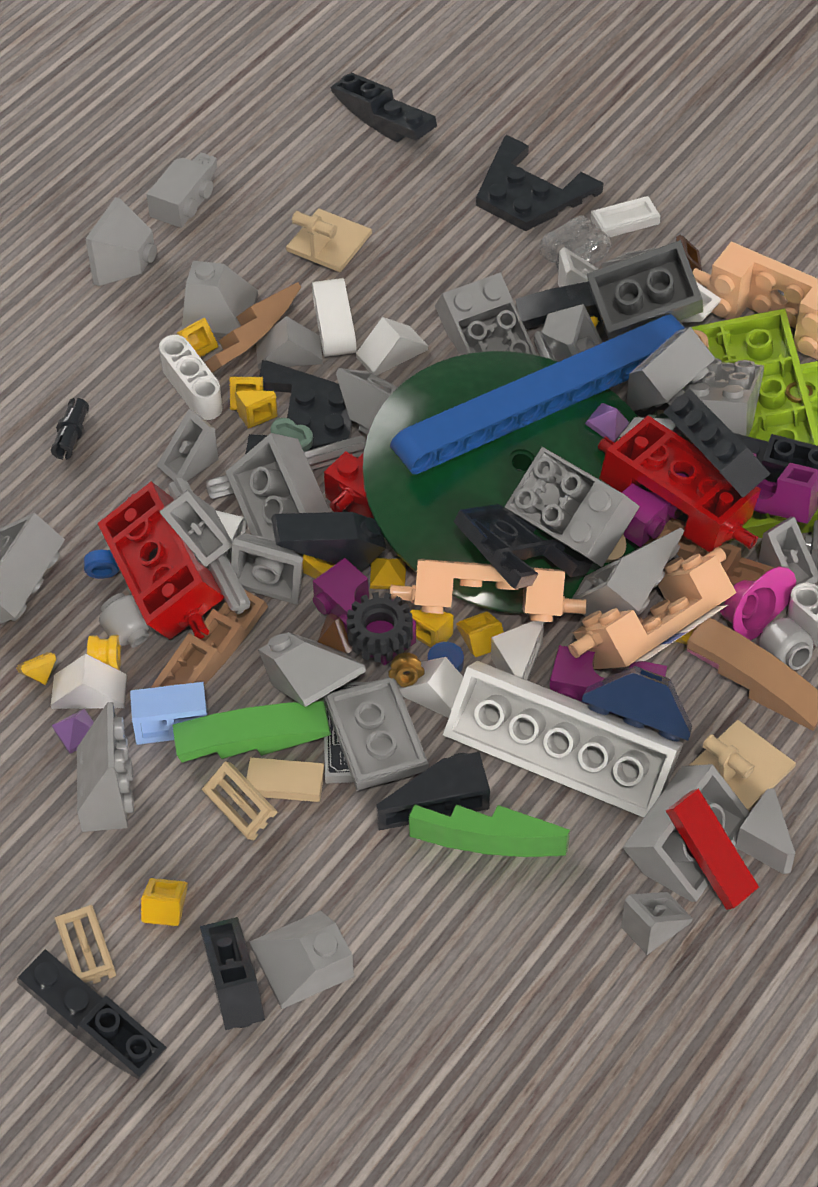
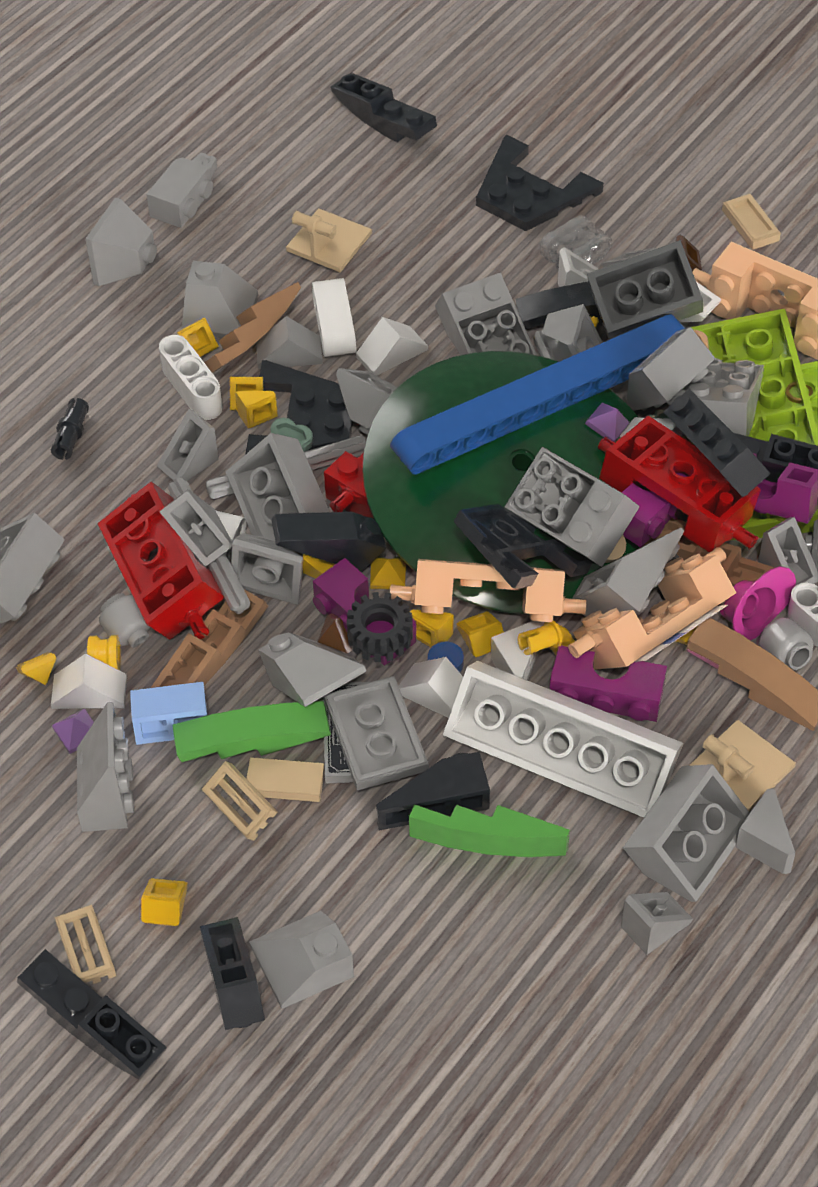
(100, 564): blue tile -> none
(406, 662): pearl gold plate -> none
(548, 635): none -> yellow piece
(626, 216): white tile -> none
(642, 700): dark blue slope -> none
(712, 849): red tile -> none
(751, 221): none -> tan tile

